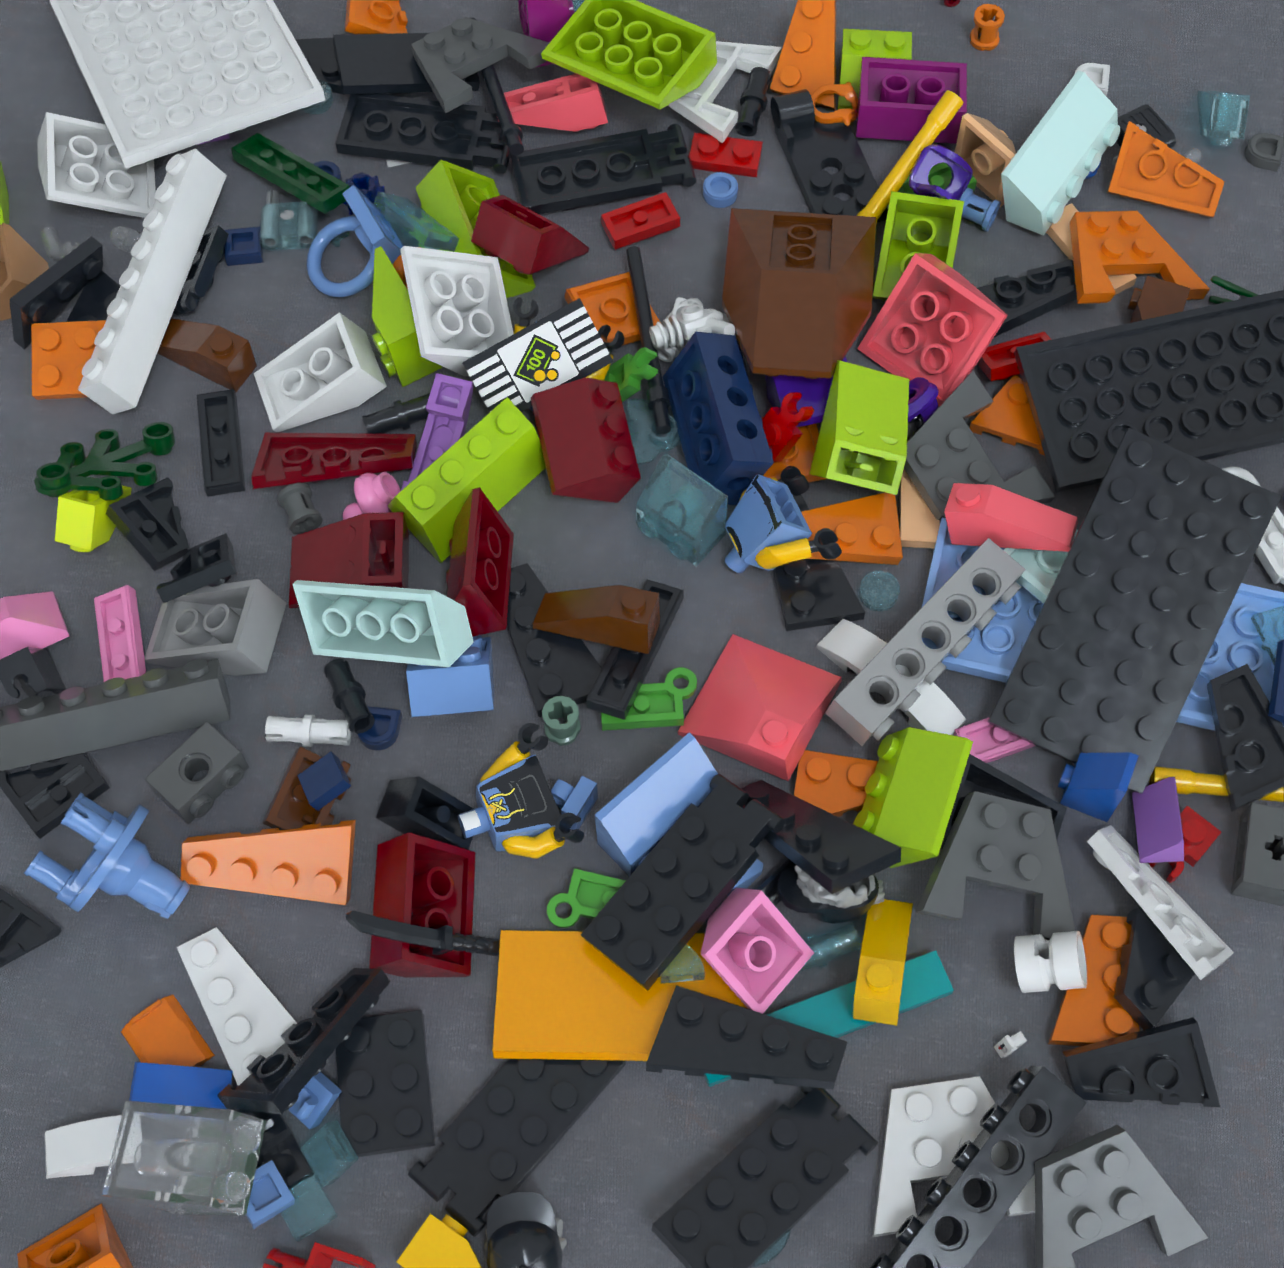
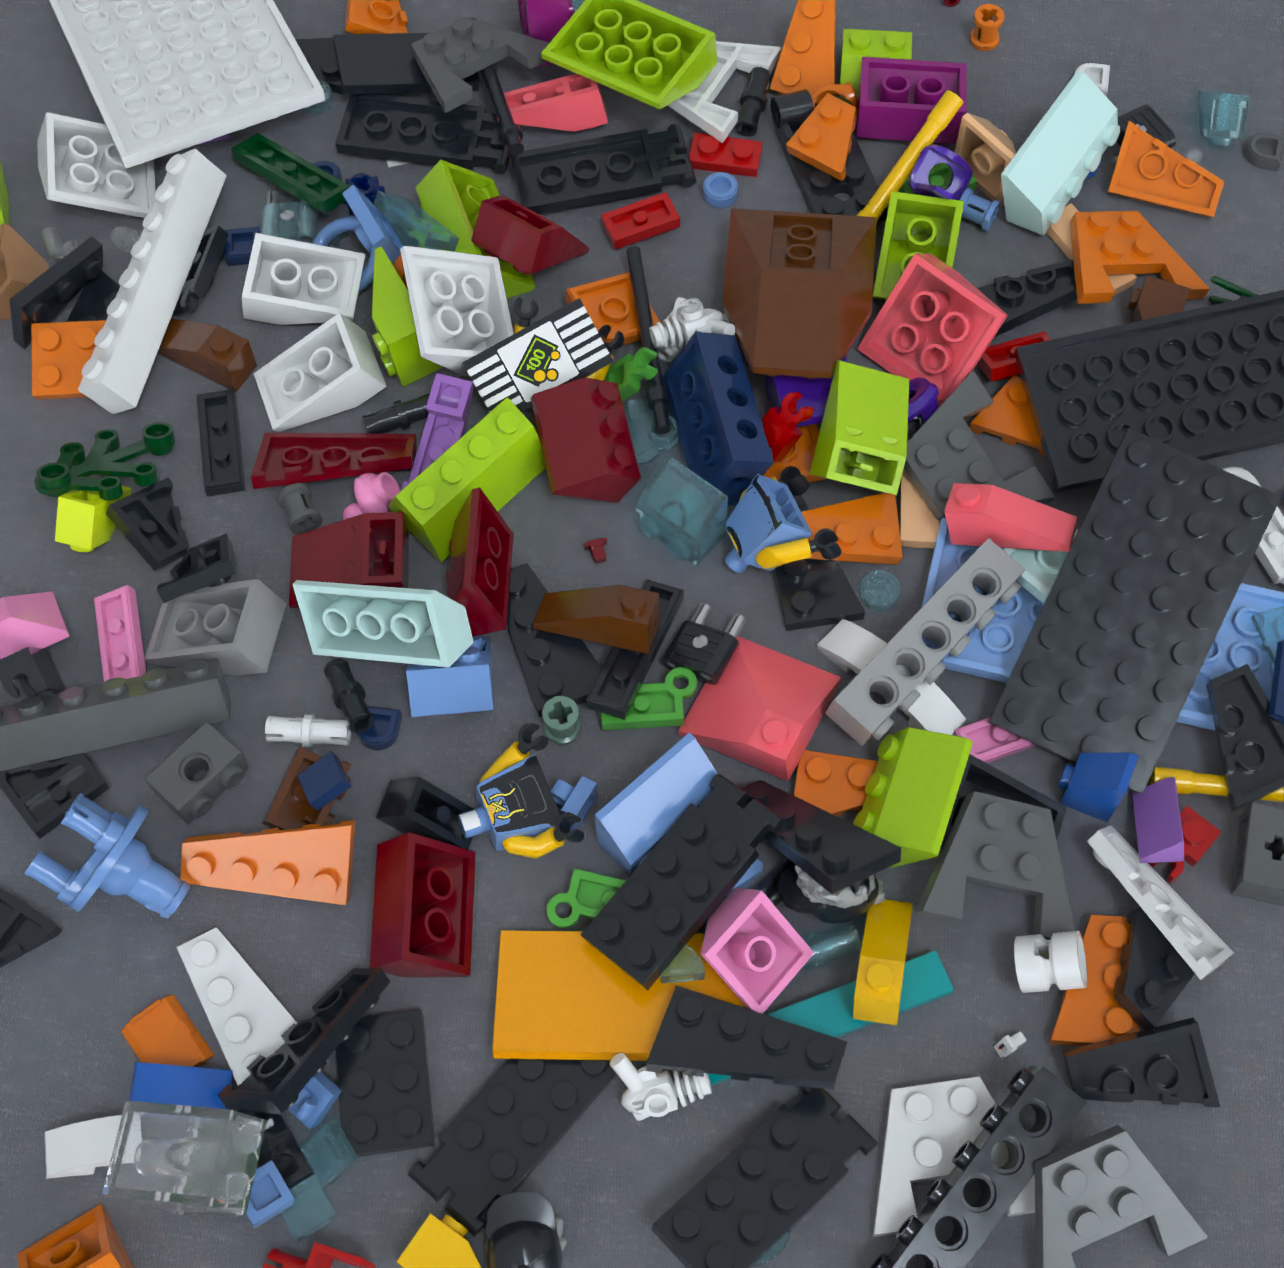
(300, 282): none -> white slope
(440, 939): black sword -> none
(597, 549): none -> dark red piece
(656, 1092): none -> white piece
(702, 647): none -> black piece
(826, 136): none -> orange wing

